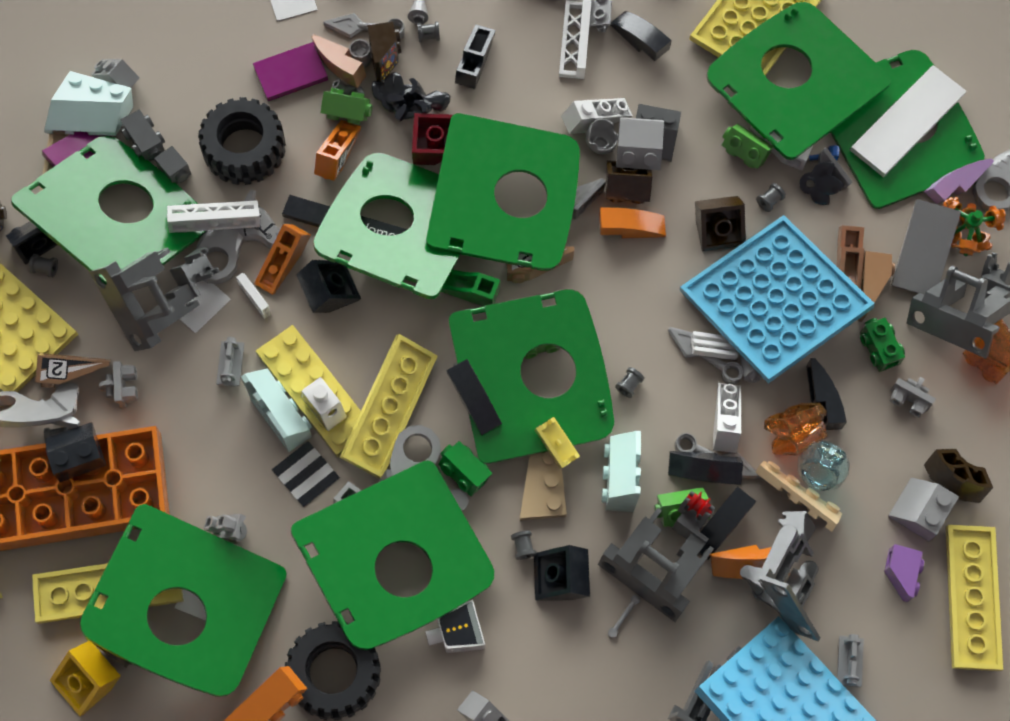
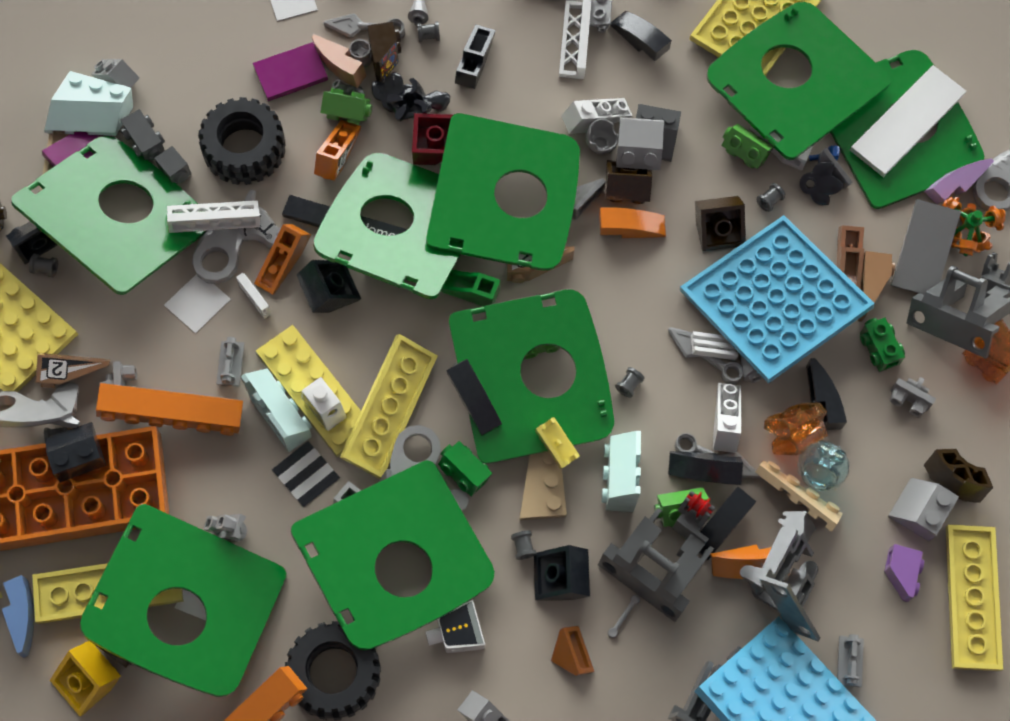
(20, 614): none -> medium blue slope
(141, 274): dark grey container -> none
(169, 408): none -> orange brick
(571, 652): none -> dark orange slope

